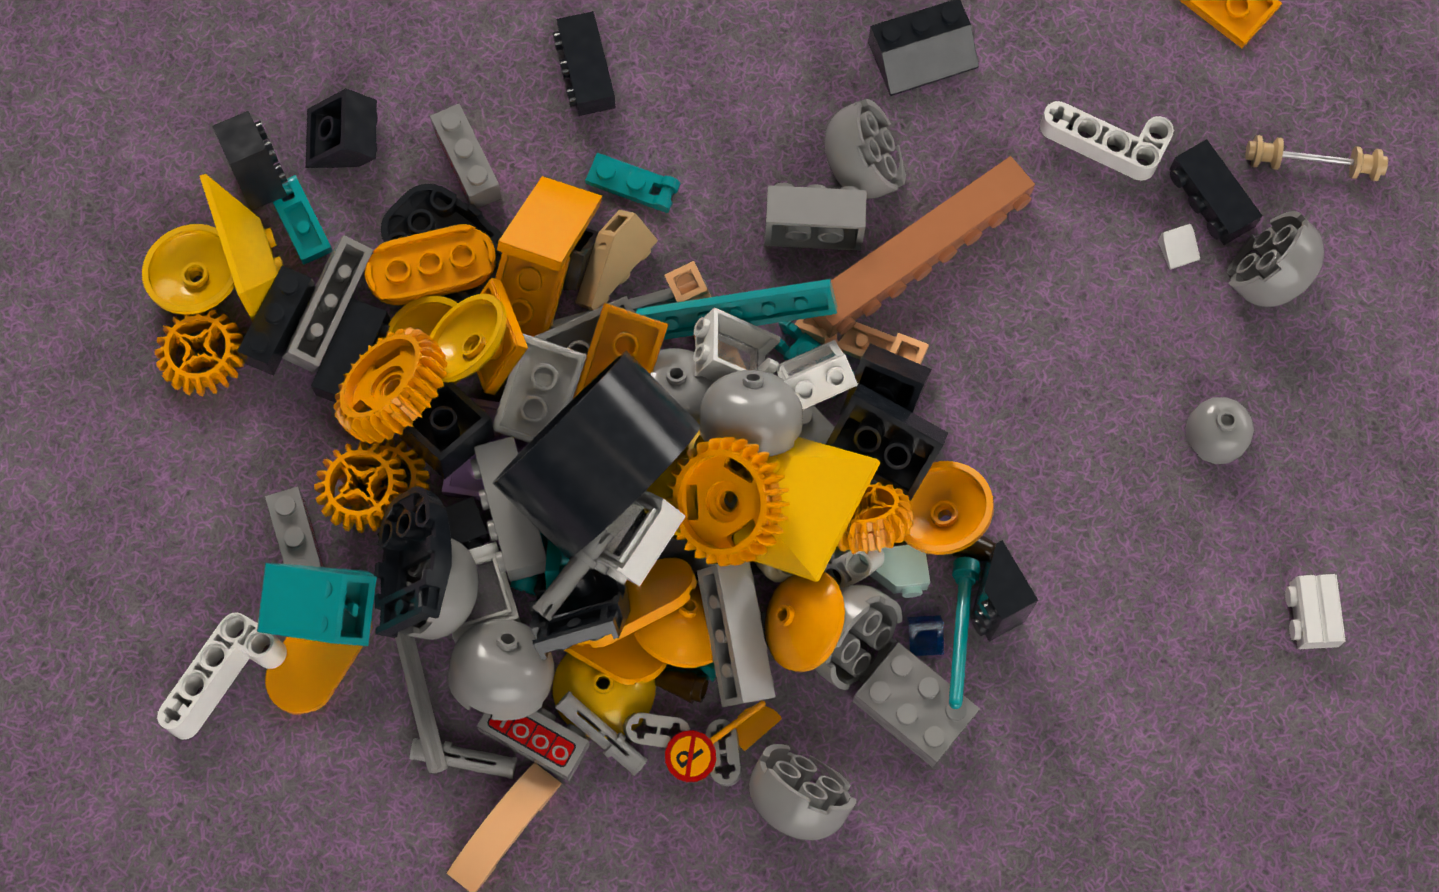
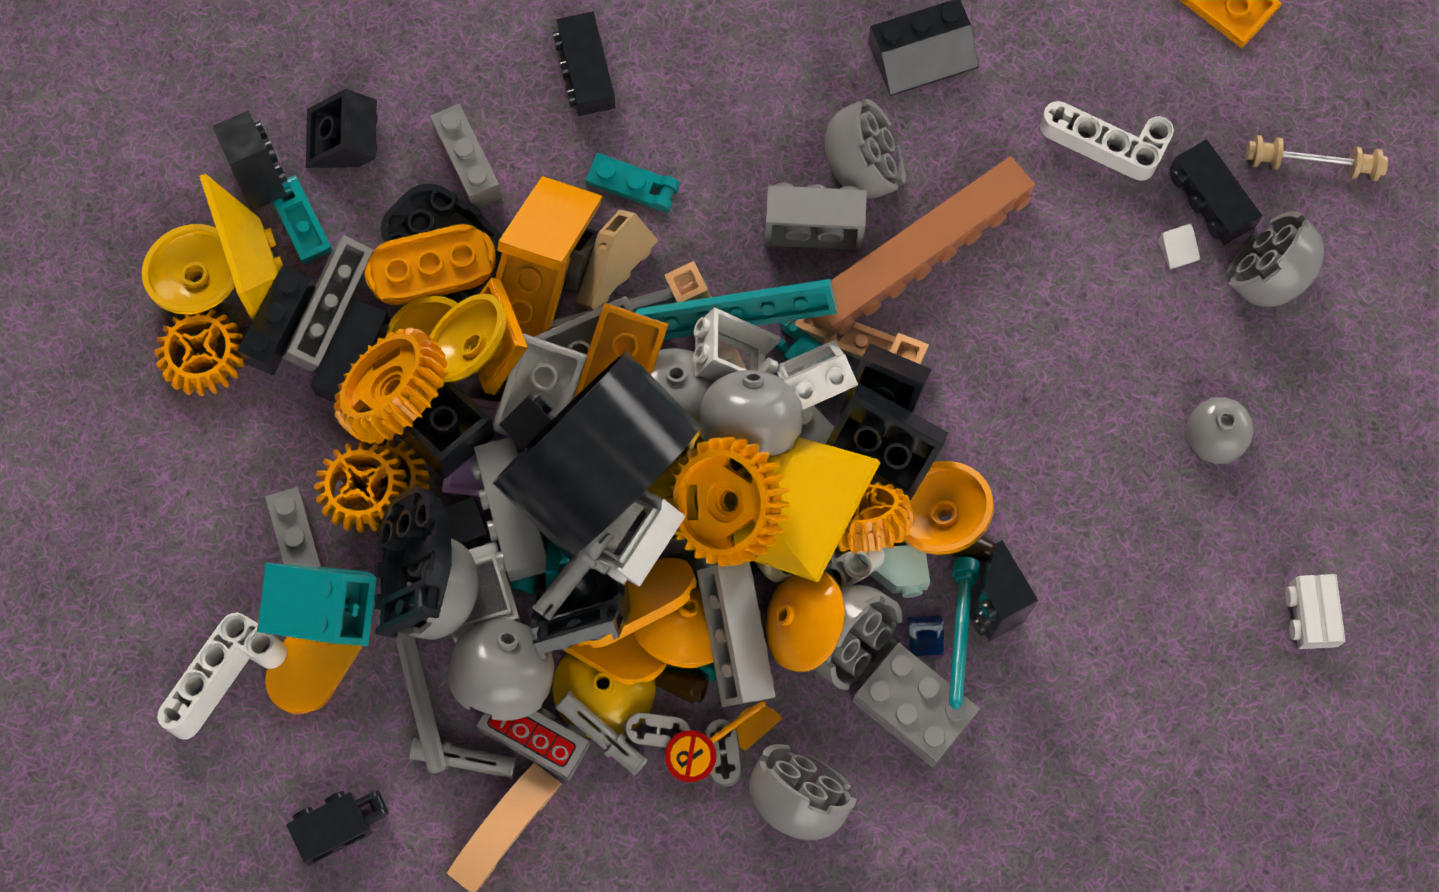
(334, 825): none -> black brick
(527, 419): none -> black brick

